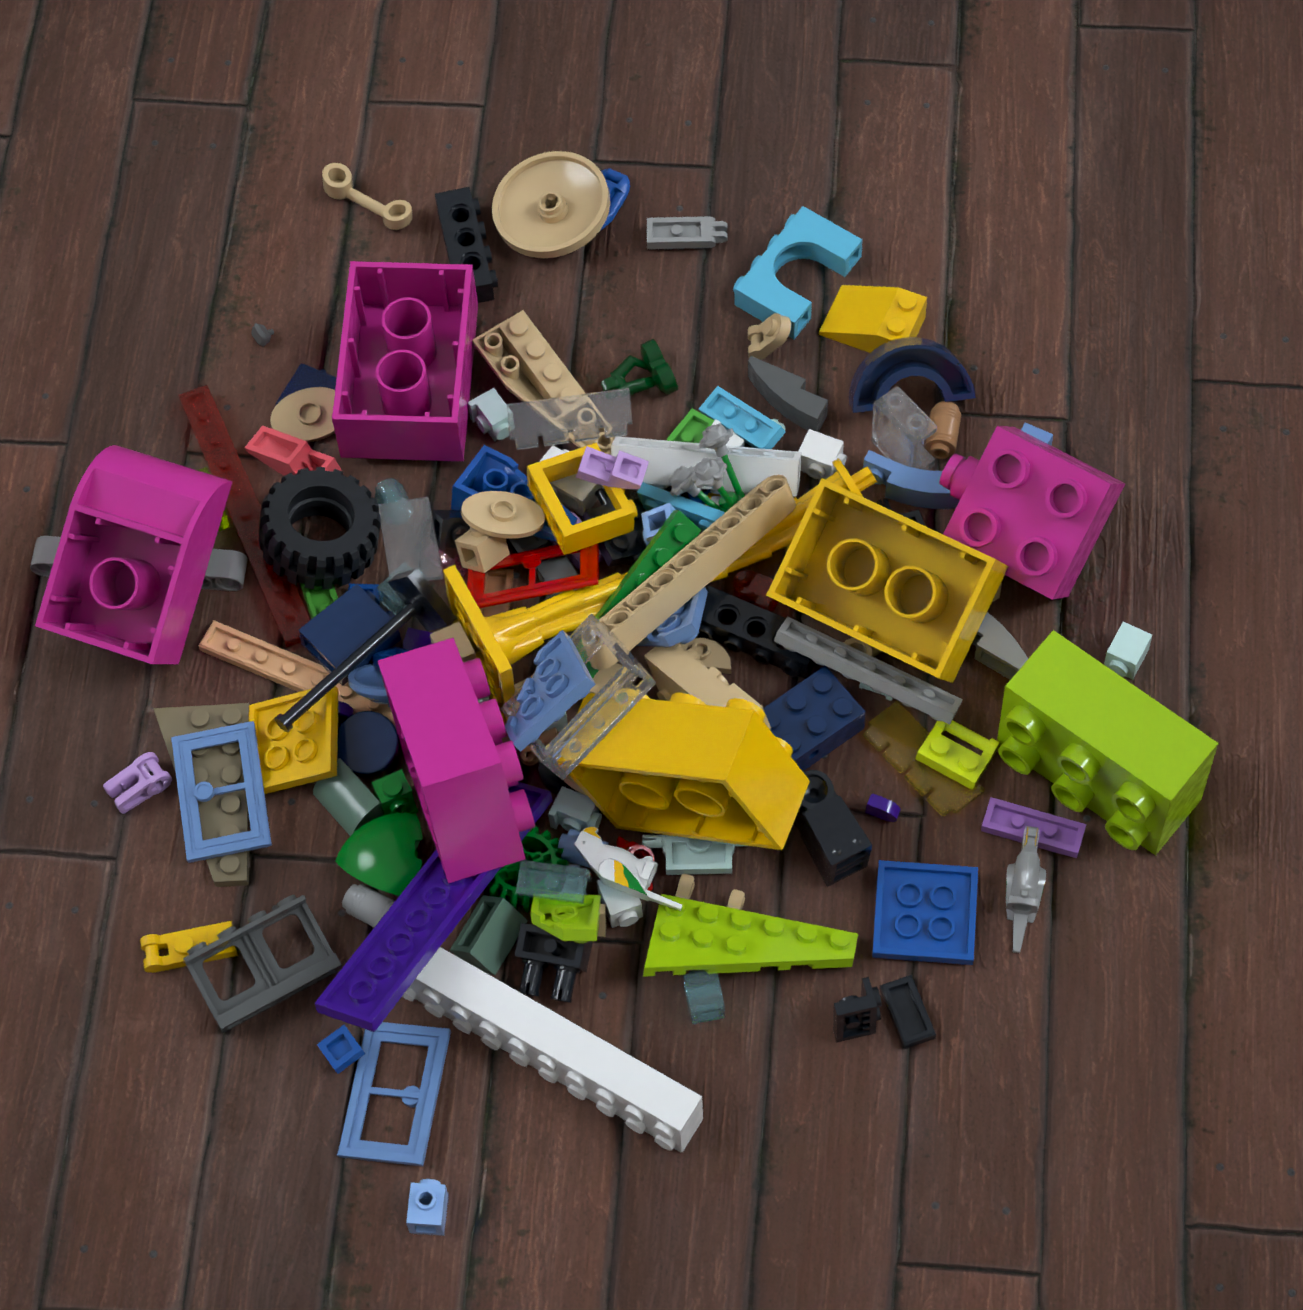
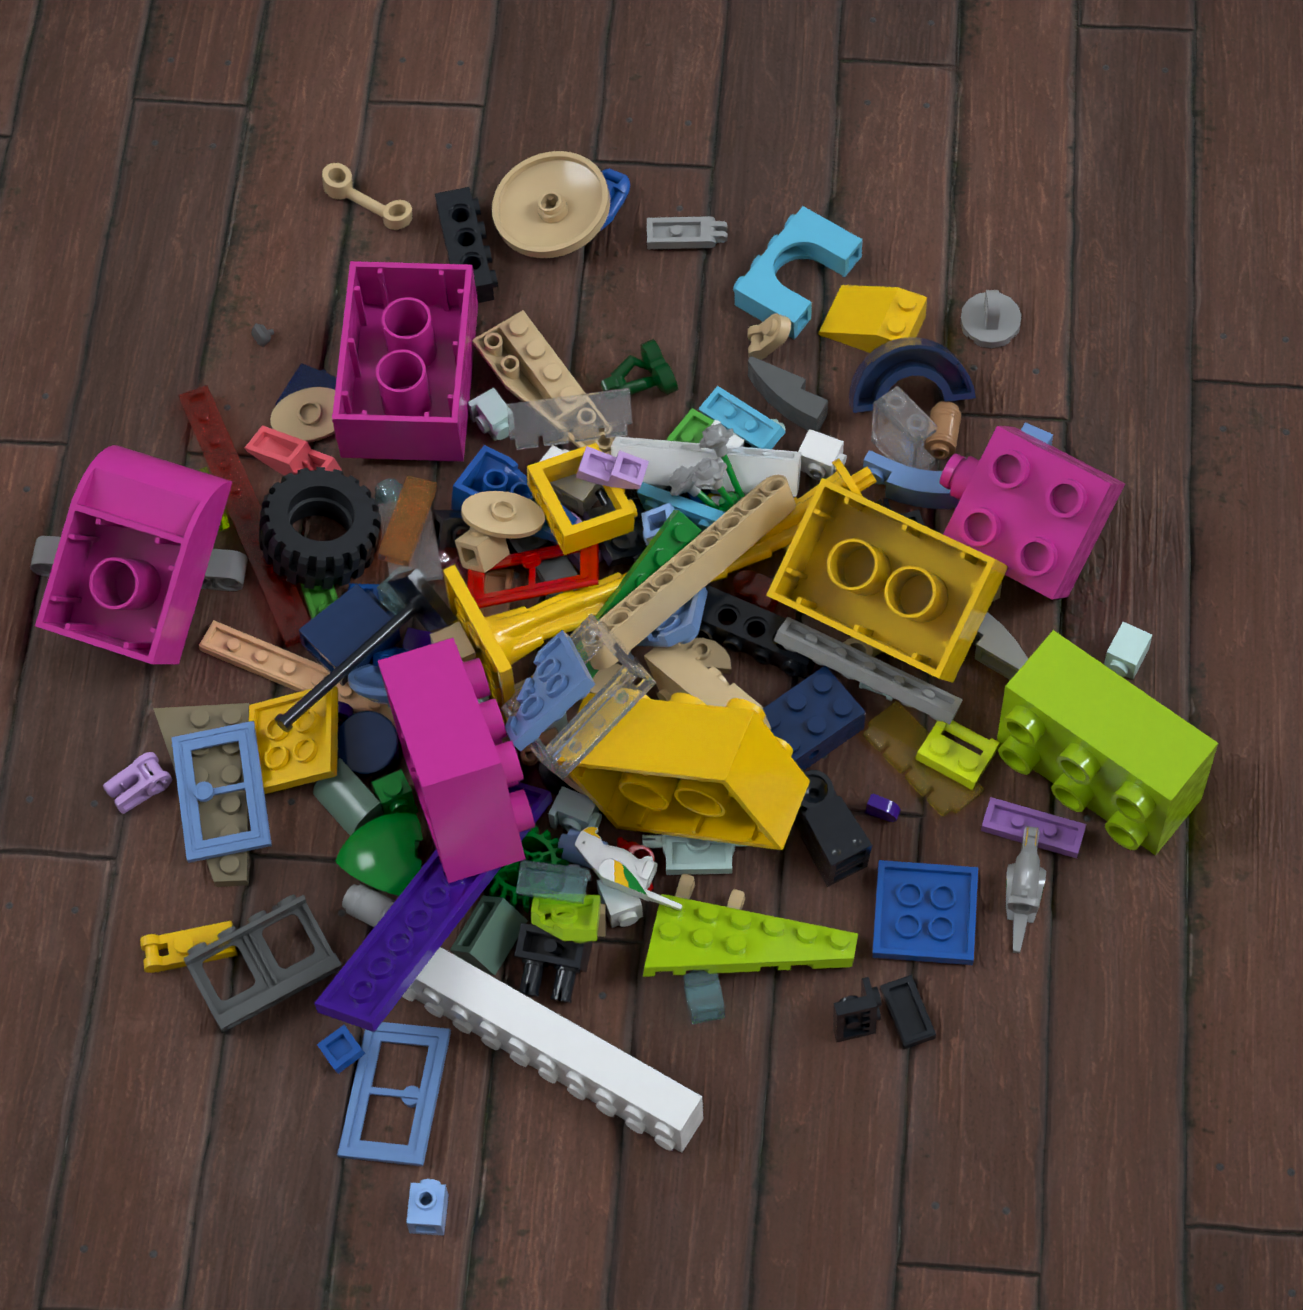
(407, 521): none -> clear orange tile
(990, 319): none -> light grey tile

